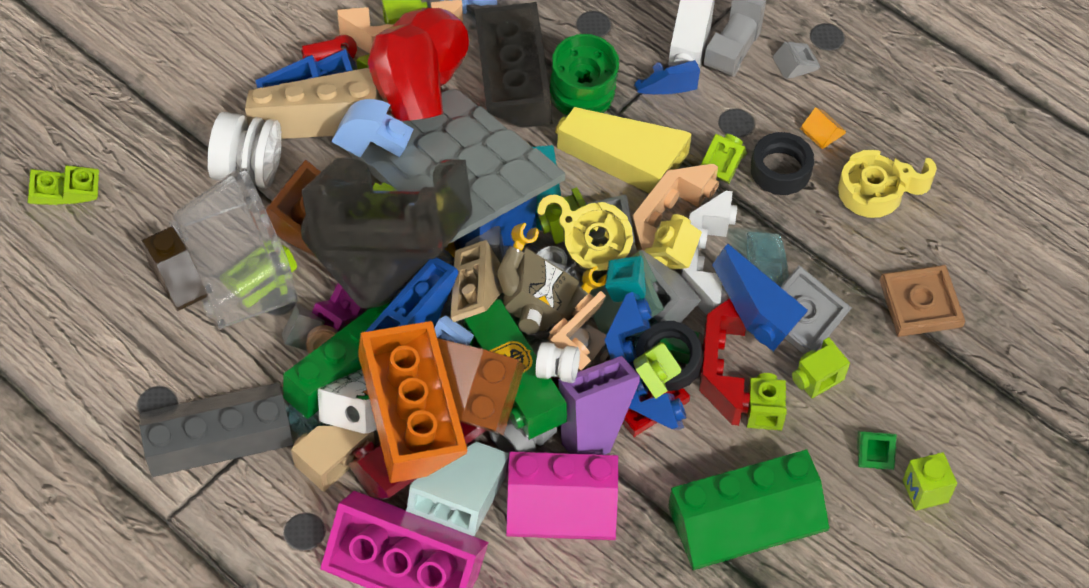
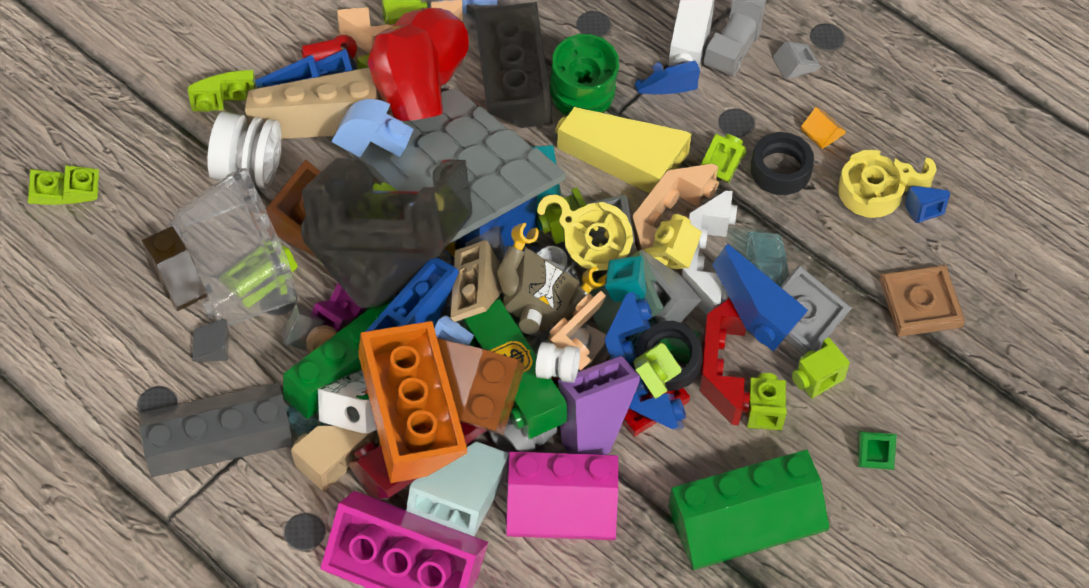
(211, 342): none -> dark grey slope
(212, 91): none -> lime slope
(926, 202): none -> blue slope
(929, 481): lime brick -> none

